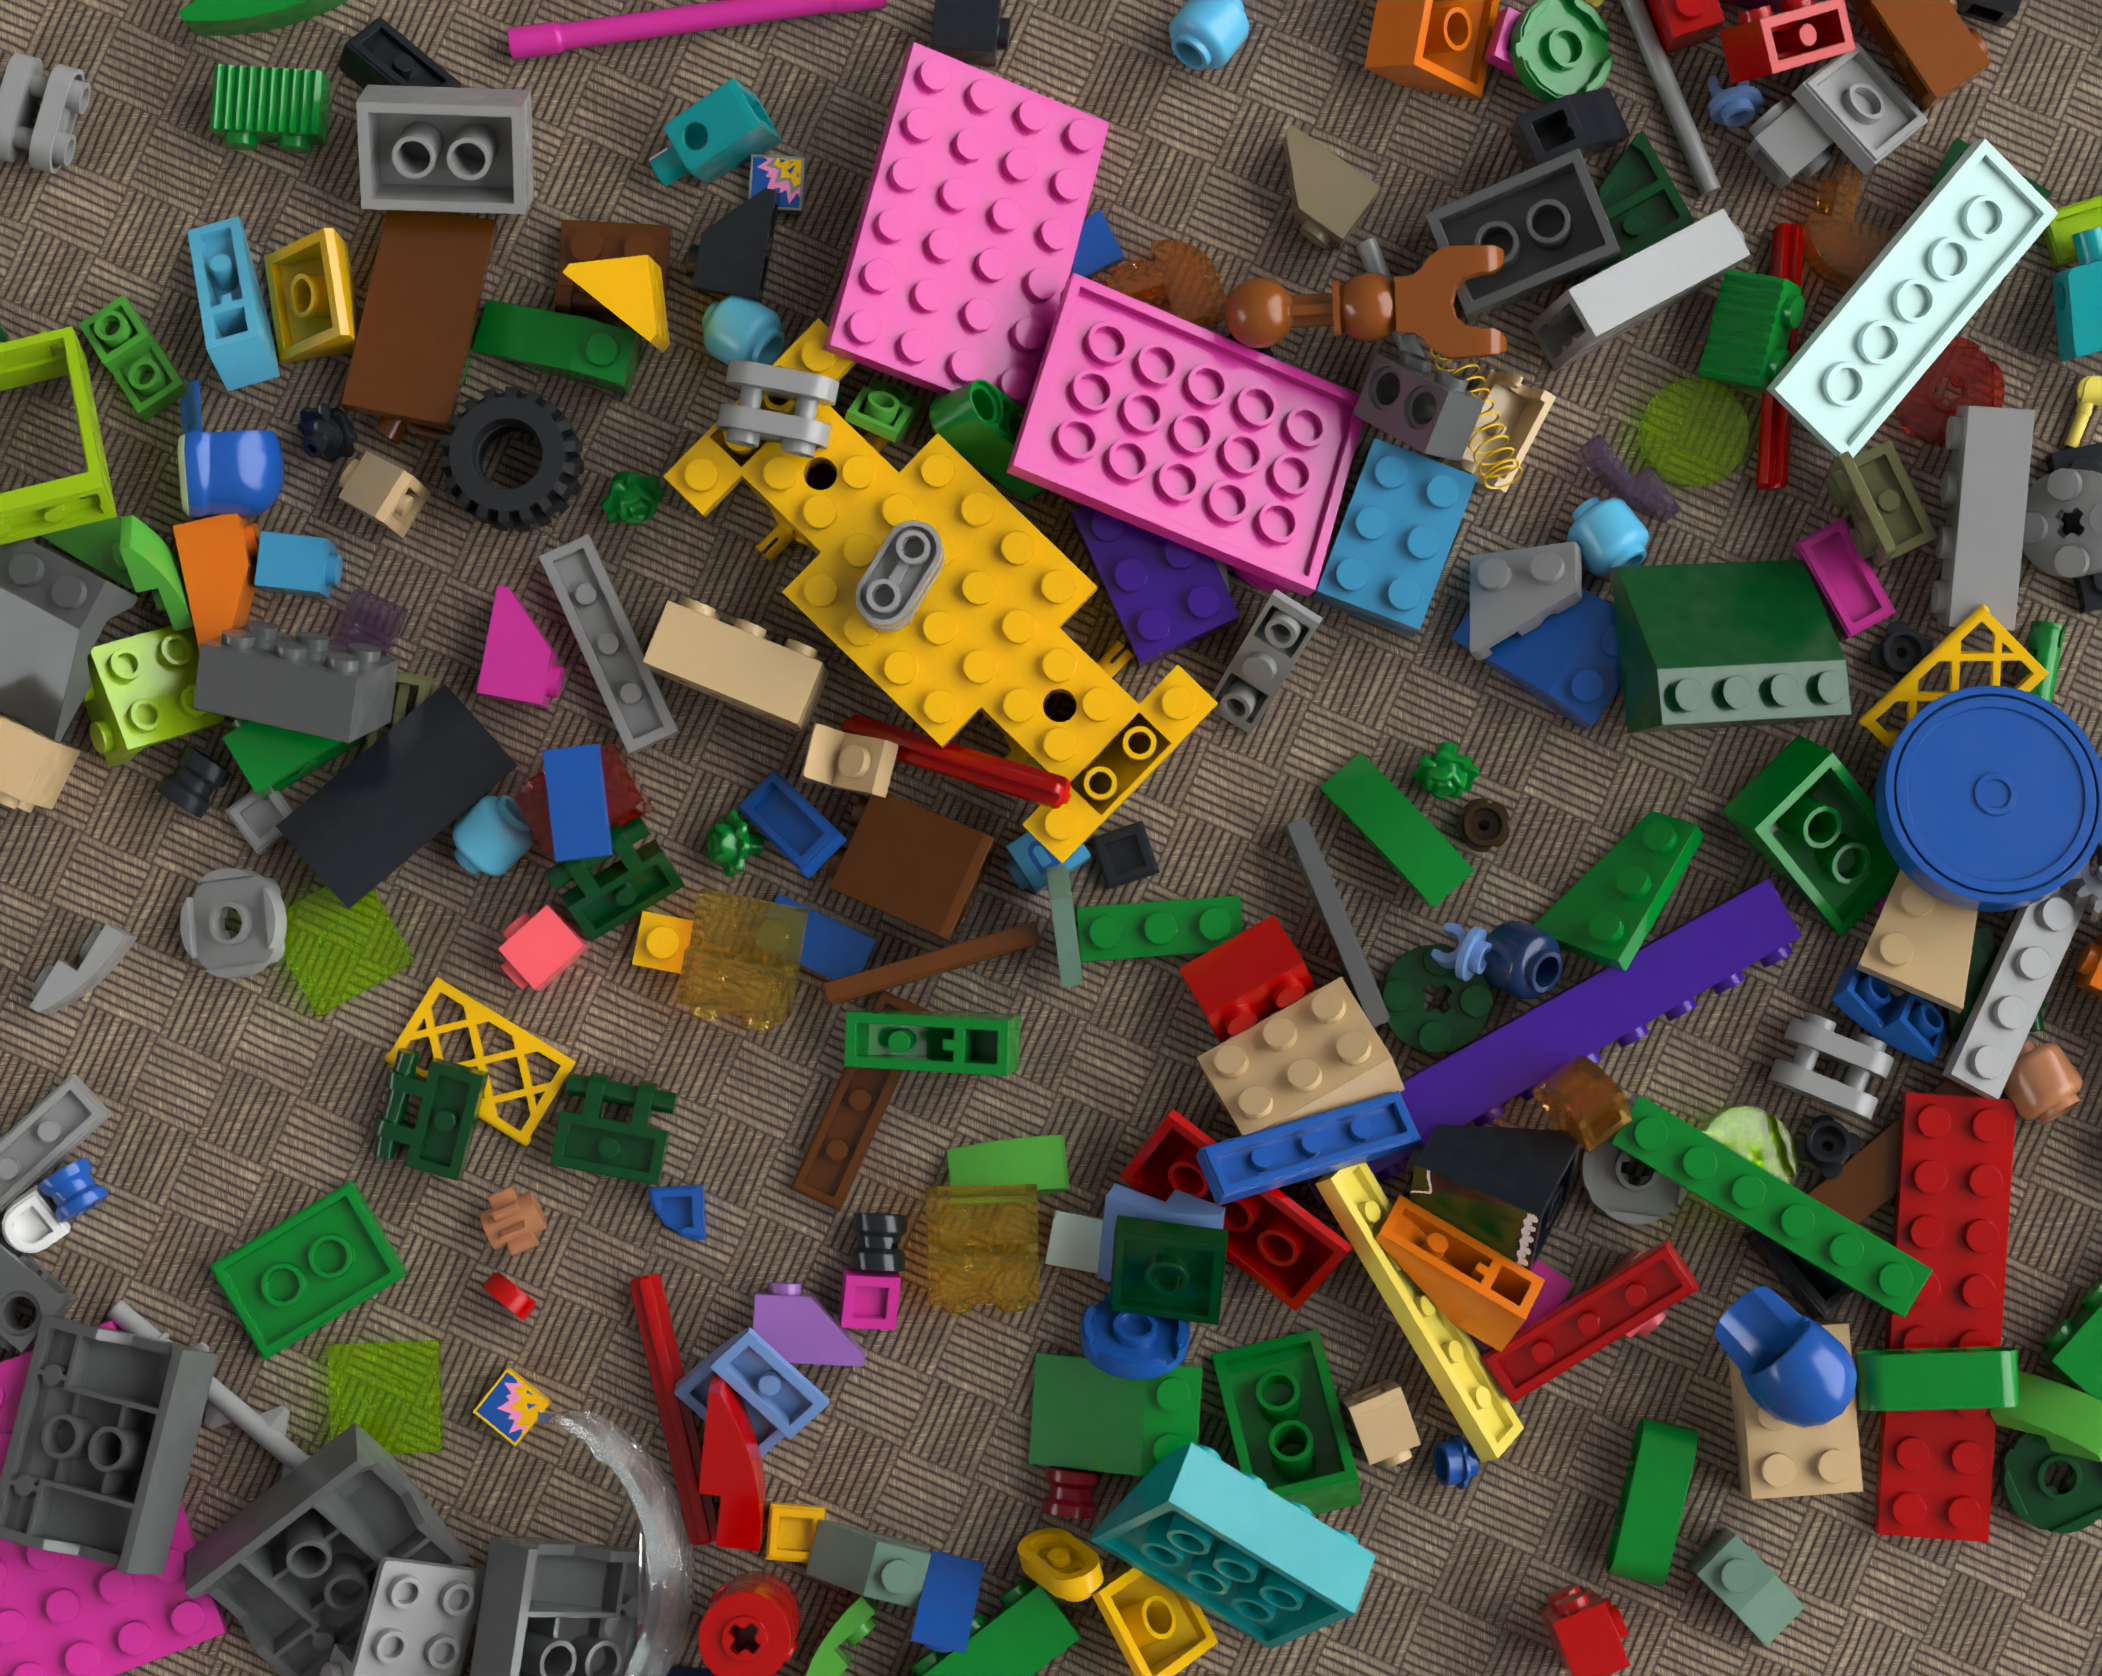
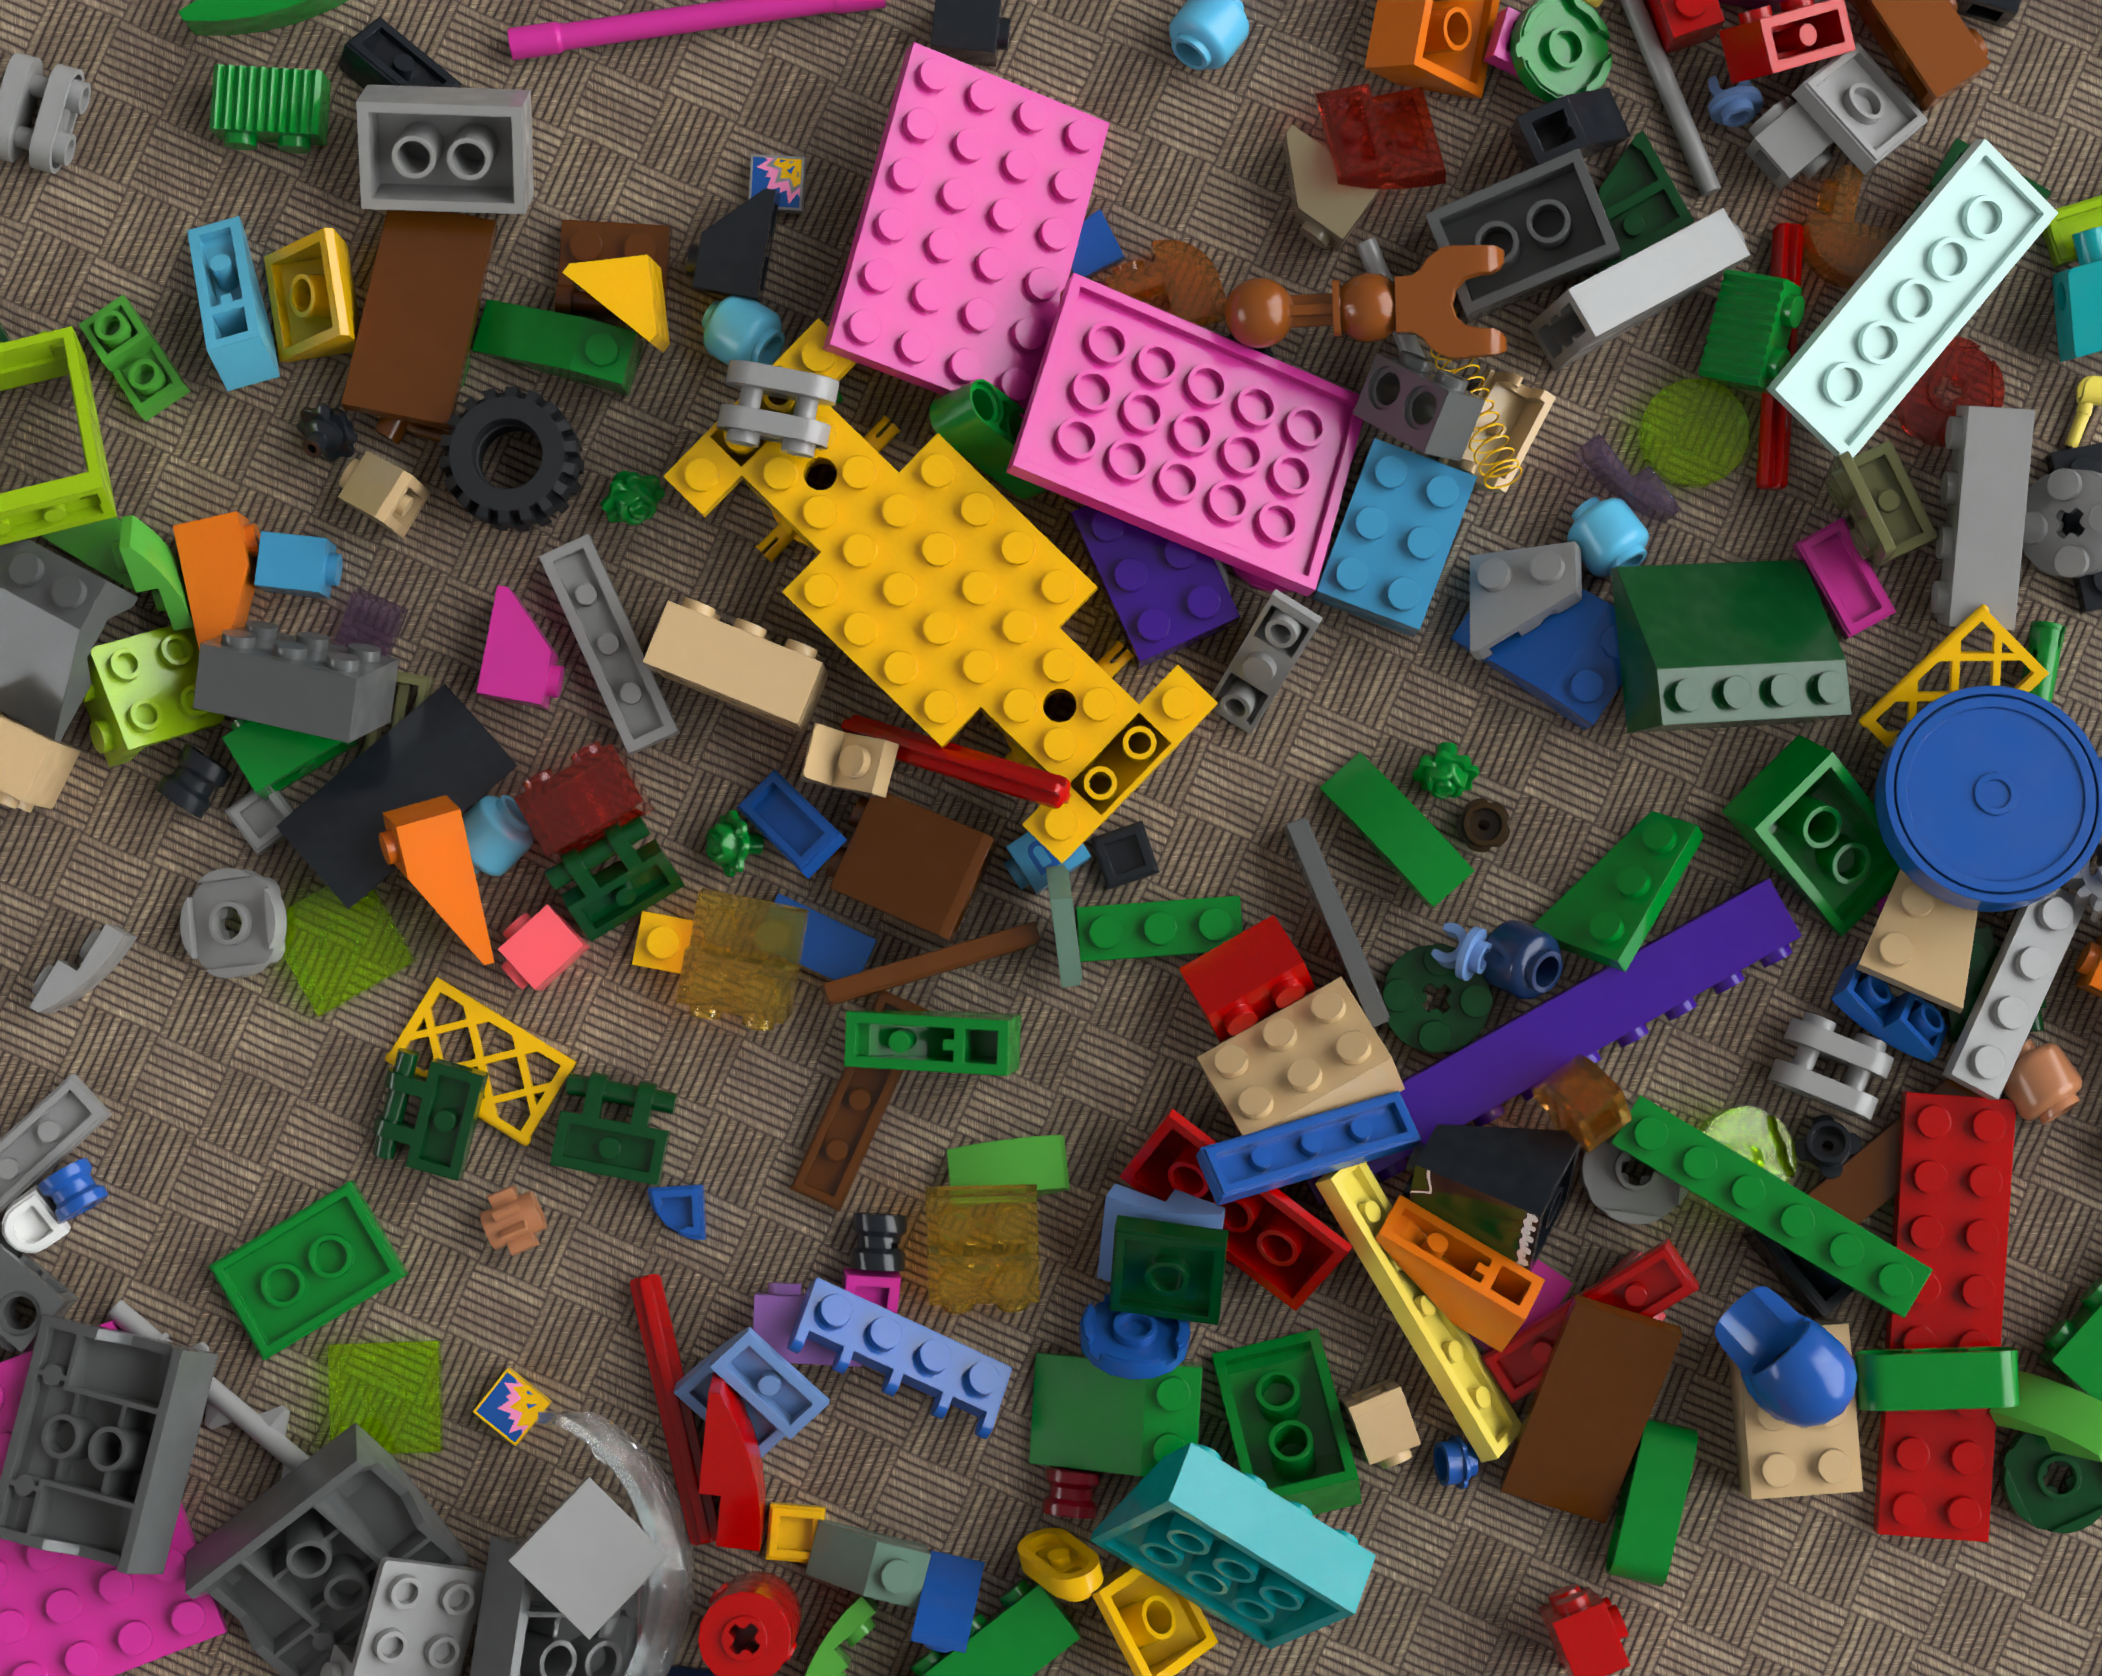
(225, 469): blue piece -> none
(433, 853): none -> orange slope
(509, 1295): red tile -> none
(577, 803): blue tile -> none
(588, 1557): none -> light grey tile
(734, 129): teal torso -> none
(885, 410): bright green slope -> none
(900, 576): light grey brick -> none
(901, 1352): none -> hinge
(1075, 1241): light aqua slope -> none
(1381, 138): none -> clear red slope
(1590, 1408): none -> reddish brown tile
(1745, 1585): sand green slope -> none
(1897, 637): black plate -> none

